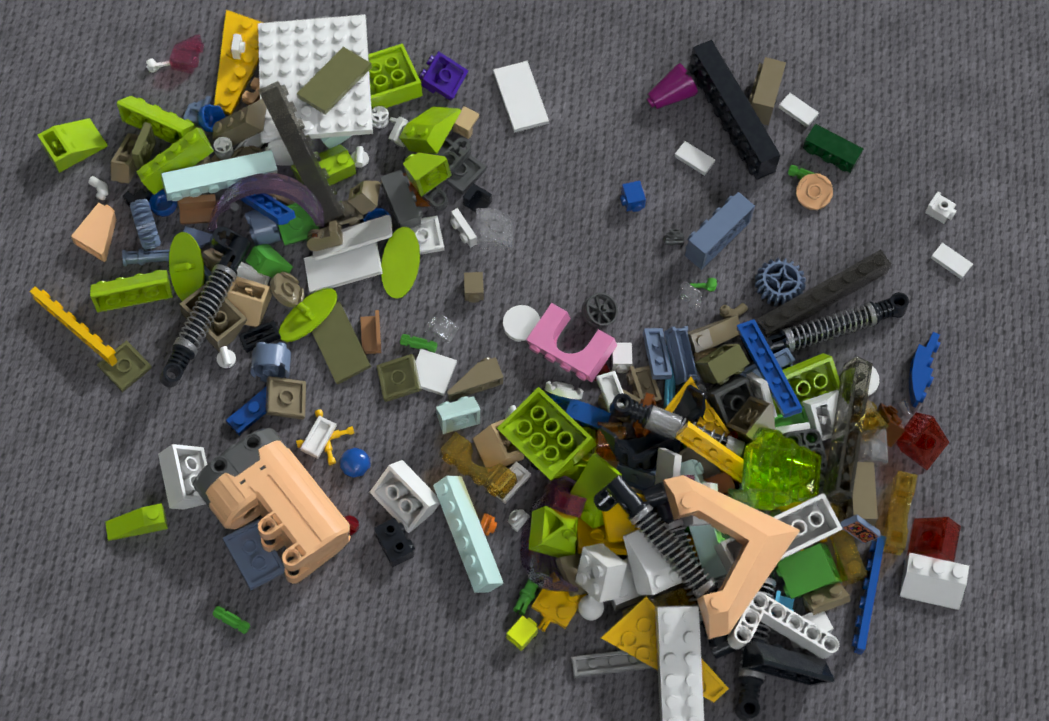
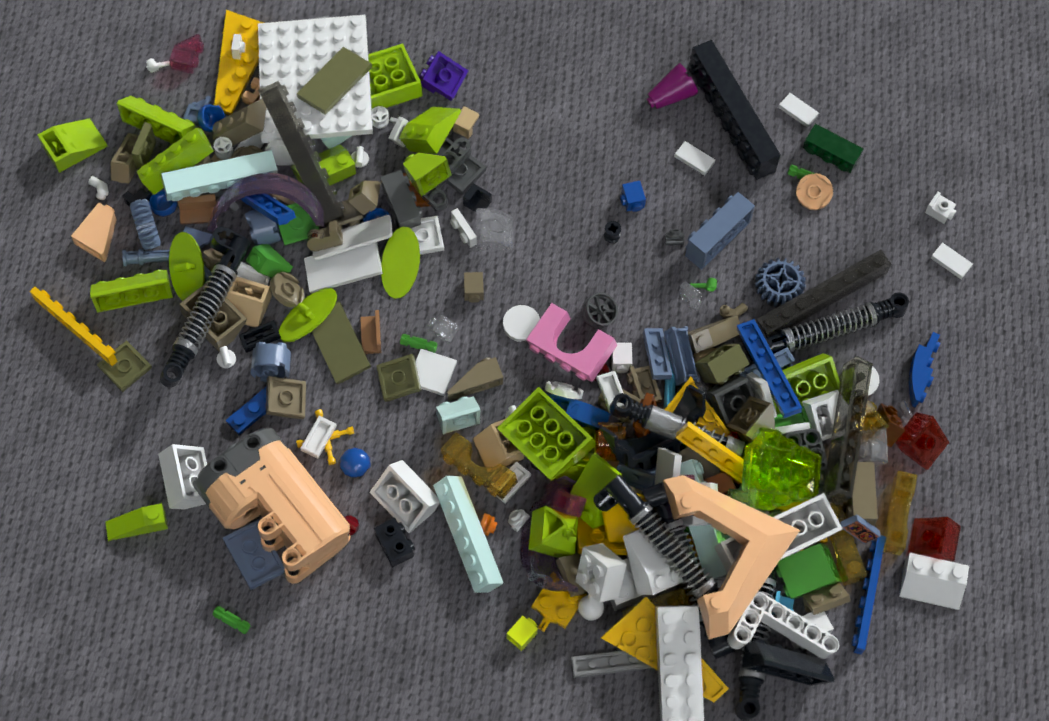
(520, 96): white tile -> none
(526, 596): bright green pin -> none
(614, 227): none -> black bush
(766, 88): dark tan brick -> none

